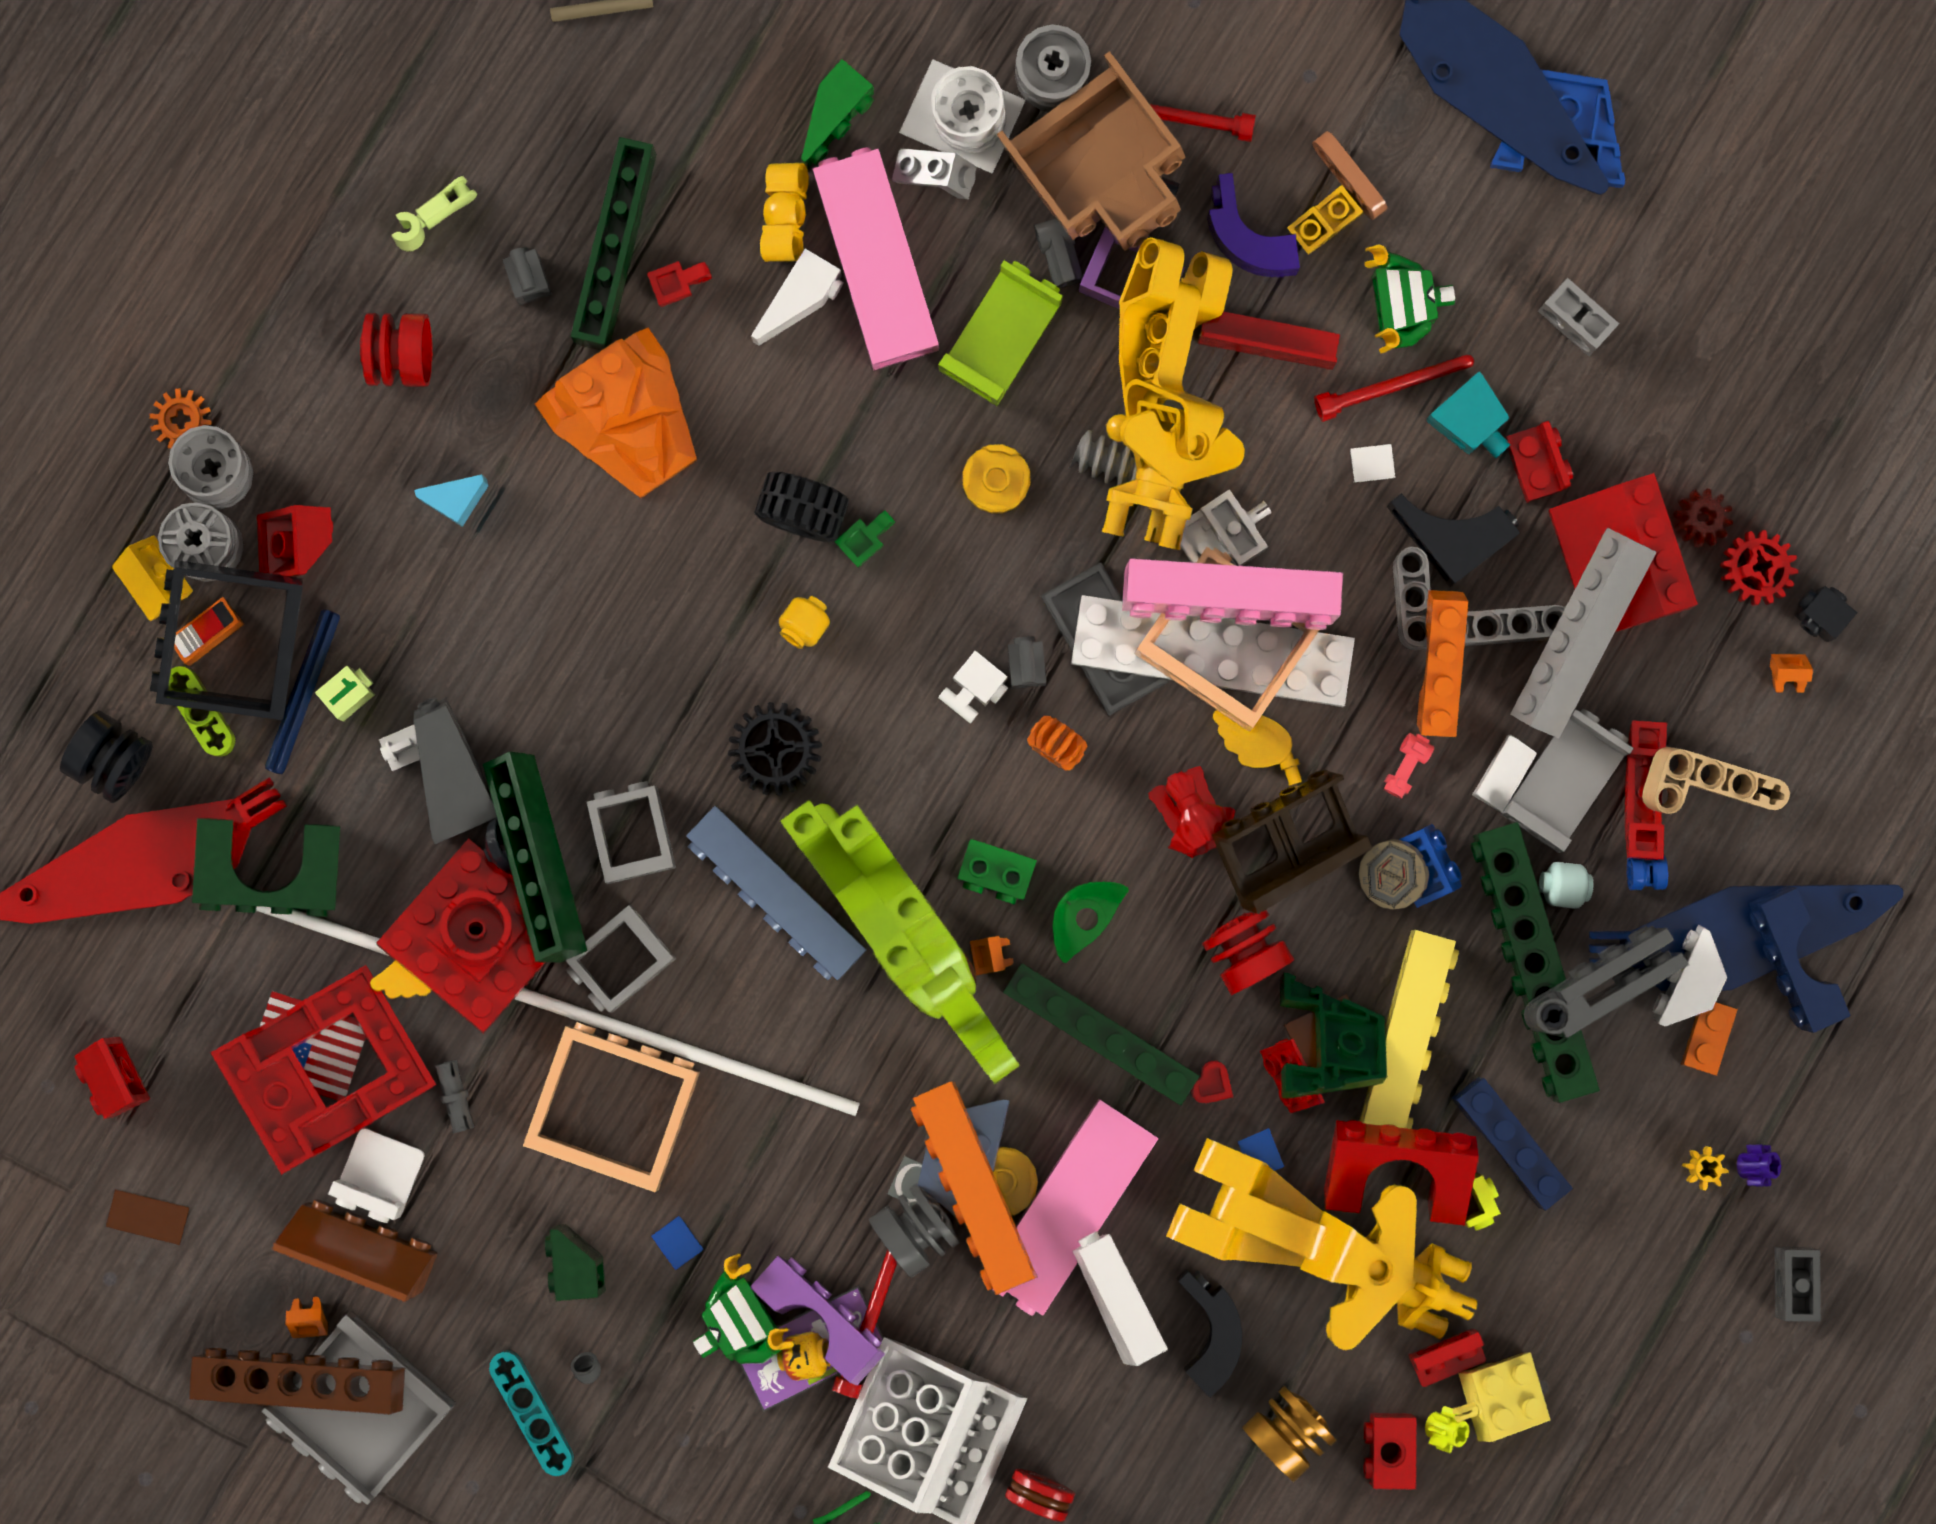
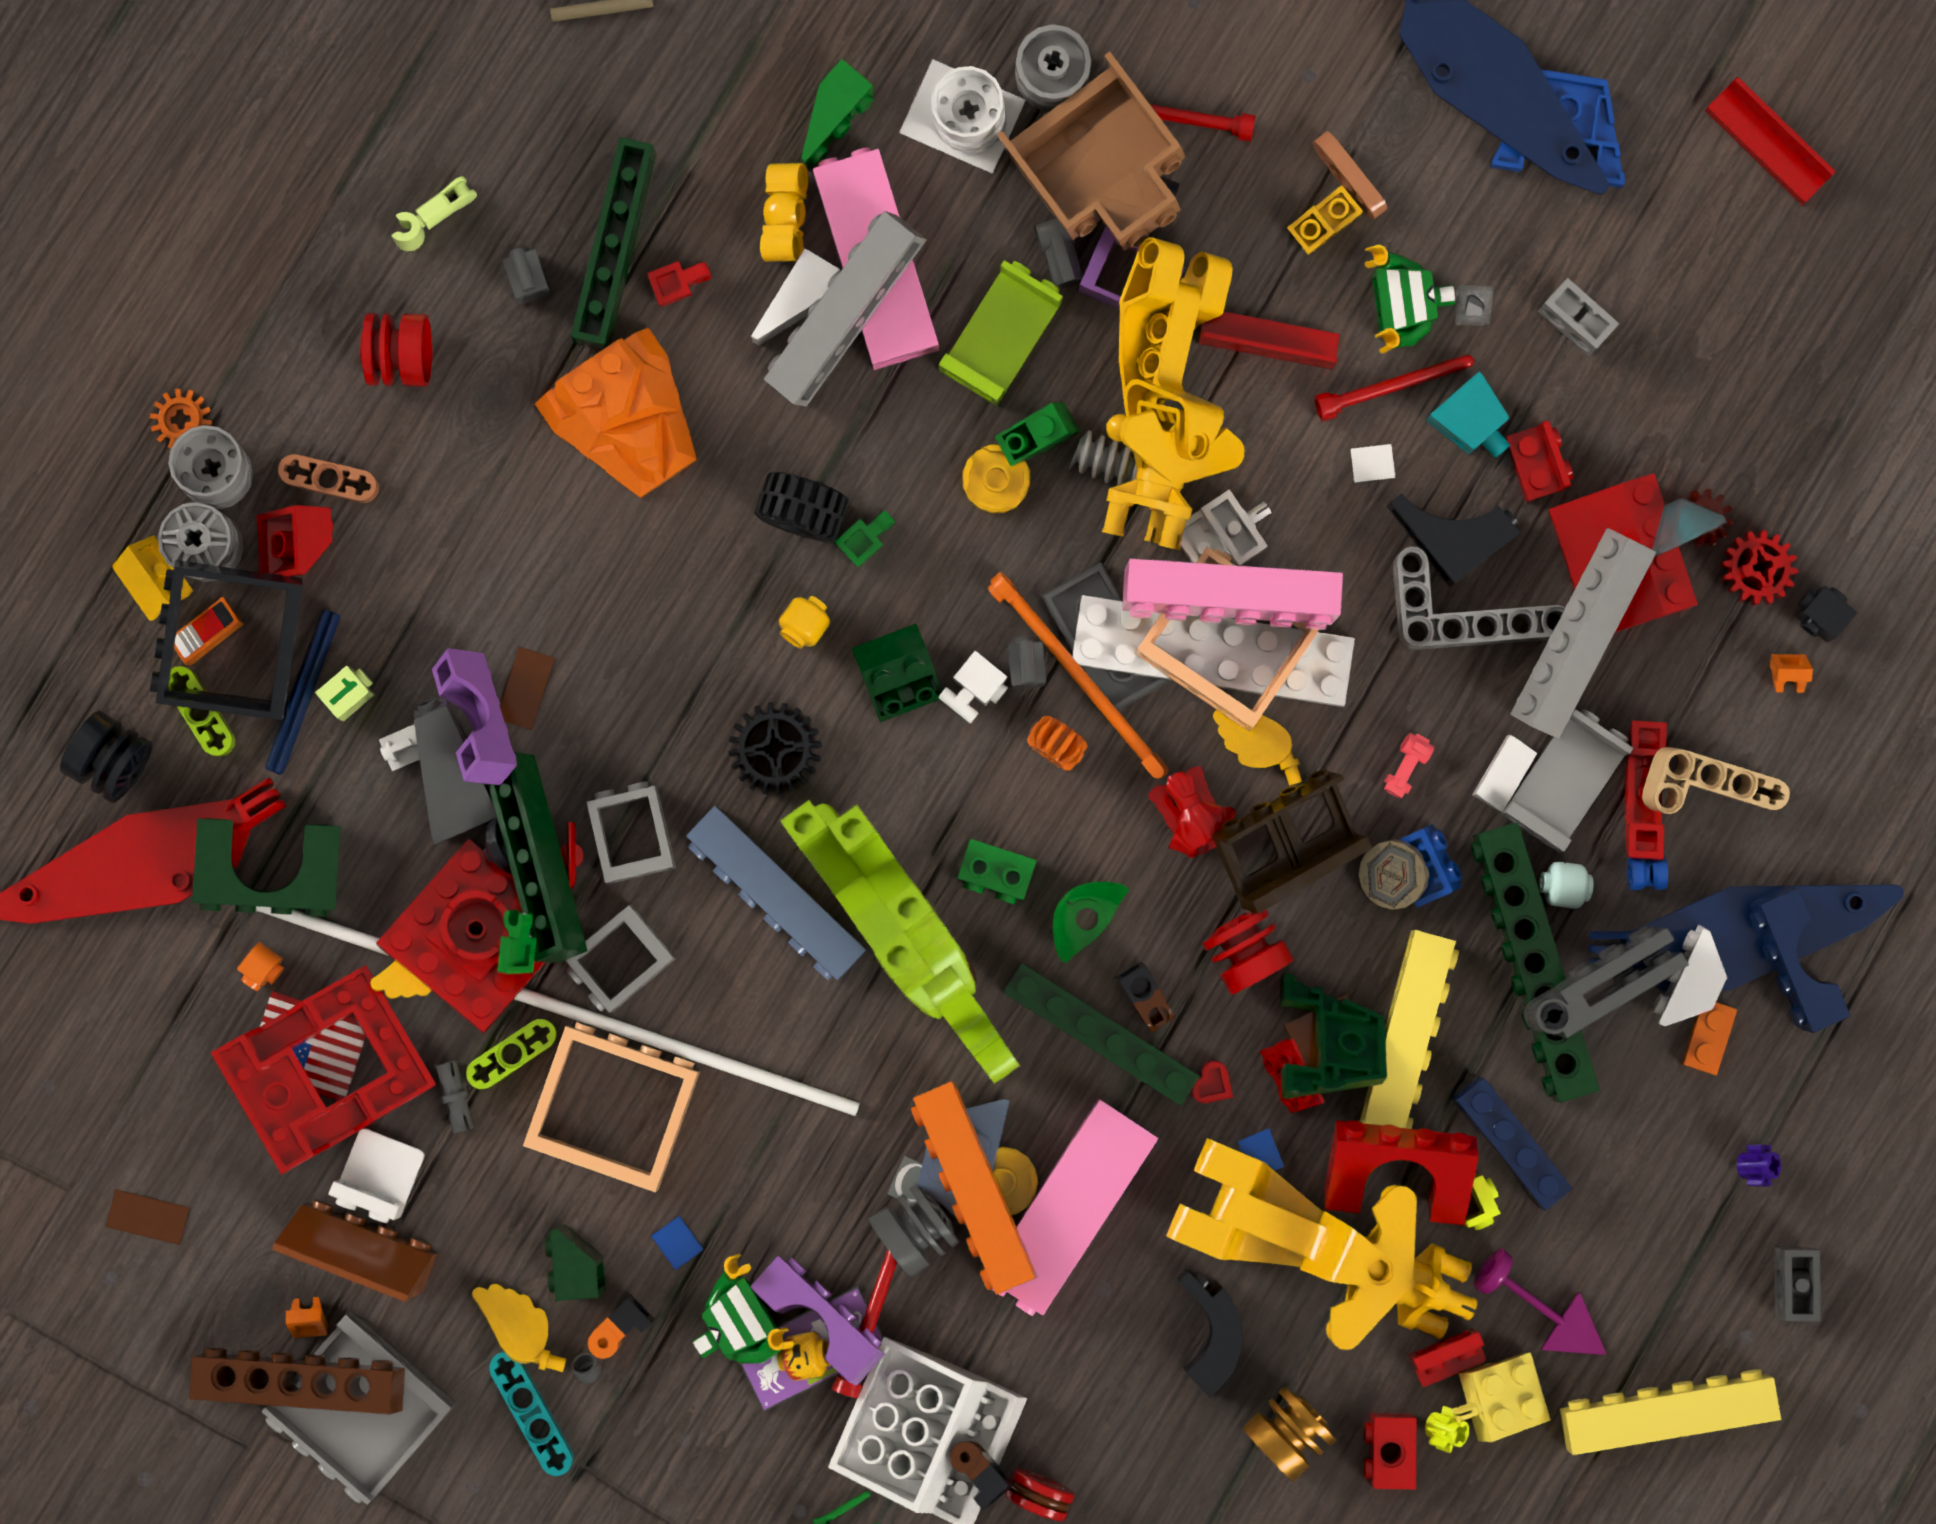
(110, 1077): red slope -> none
(260, 967): none -> orange plate
(302, 481): none -> nougat beam
(454, 498): medium azure slope -> none
(468, 684): none -> medium lavender arch
(495, 1075): none -> lime beam
(517, 1326): none -> yellow animal
(518, 948): none -> green plate
(526, 687): none -> reddish brown sticker
(571, 854): none -> red piece
(608, 1335): none -> leg
(844, 308): none -> light grey brick
(897, 672): none -> dark green slope
(935, 170): light grey bracket -> none
(982, 1470): none -> leg
(988, 955): orange tile -> none
(1004, 589): none -> orange hinge
(1037, 433): none -> green slope
(1118, 1300): white slope -> none
(1145, 996): none -> leg
(1243, 247): dark purple arch -> none
(1444, 663): orange arch -> none
(1473, 305): none -> clear slope
(1573, 1329): none -> magenta piece
(1669, 1413): none -> light yellow brick
(1683, 522): none -> clear light blue slope
(1715, 1168): yellow gear -> none
(1770, 141): none -> red panel

